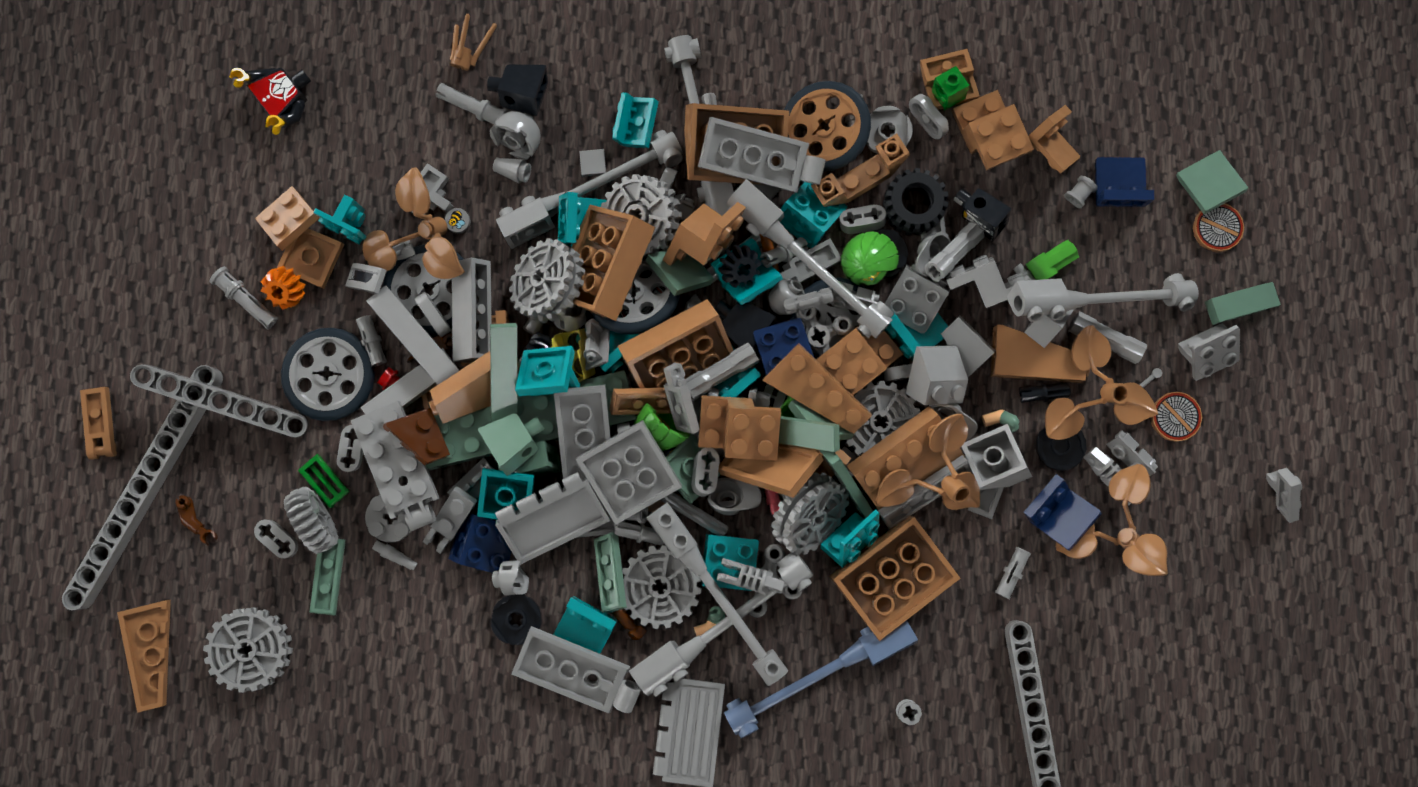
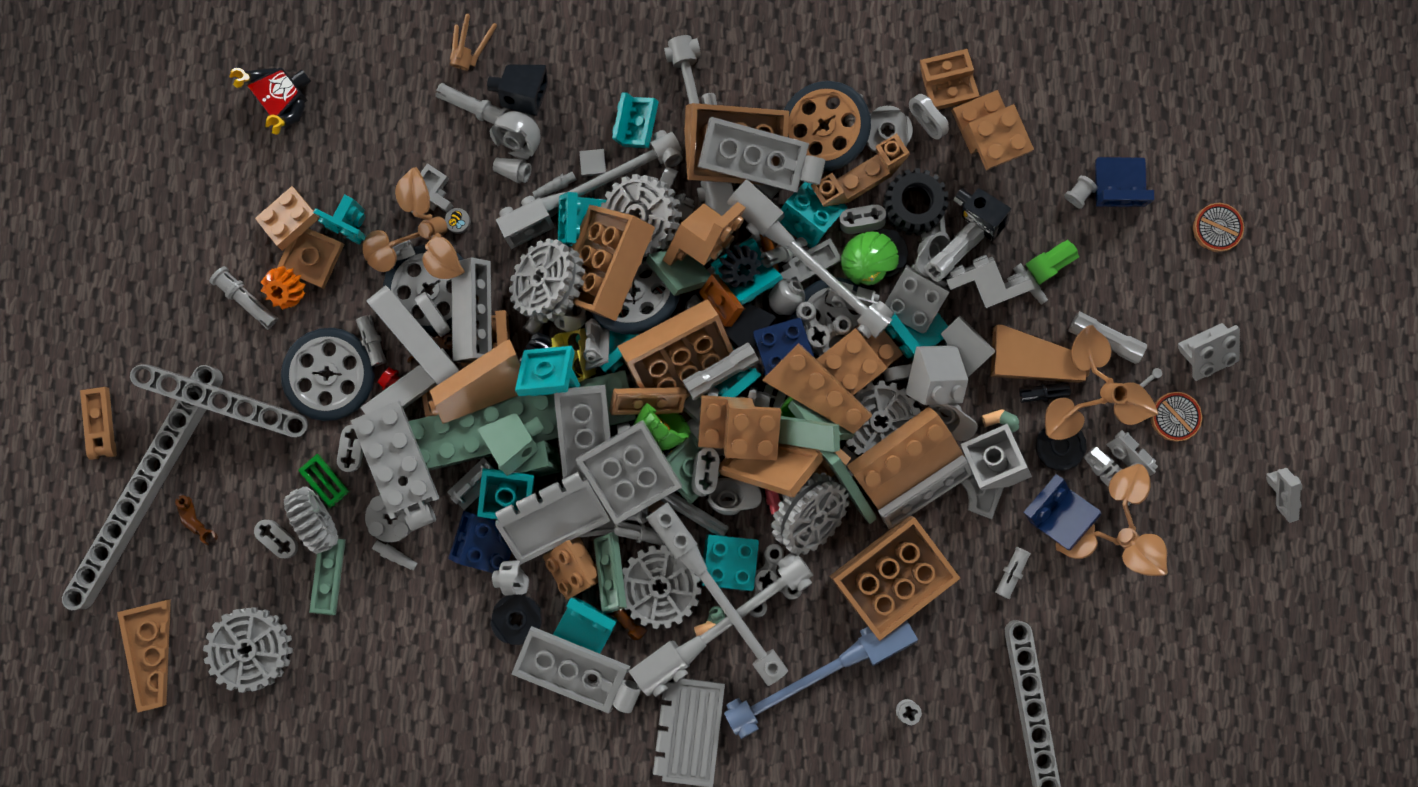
(365, 278): light grey slope -> none
(420, 435): reddish brown wing -> none
(451, 517): light grey hinge -> none
(503, 370): sand green tile -> none
(555, 185): none -> light grey animal
(571, 567): none -> medium nougat bracket
(680, 399): light grey hinge -> none
(722, 300): none -> dark orange plate
(751, 578): light grey hinge -> none
(808, 300): light grey axle -> none
(851, 537): teal bracket -> none
(950, 88): green brick -> none
(957, 489): medium nougat plant -> none
(1046, 329): light grey brick -> none
(1051, 297): light grey bar -> none
(1052, 144): medium nougat bracket -> none
(1212, 182): sand green tile -> none
(1242, 303): sand green slope -> none

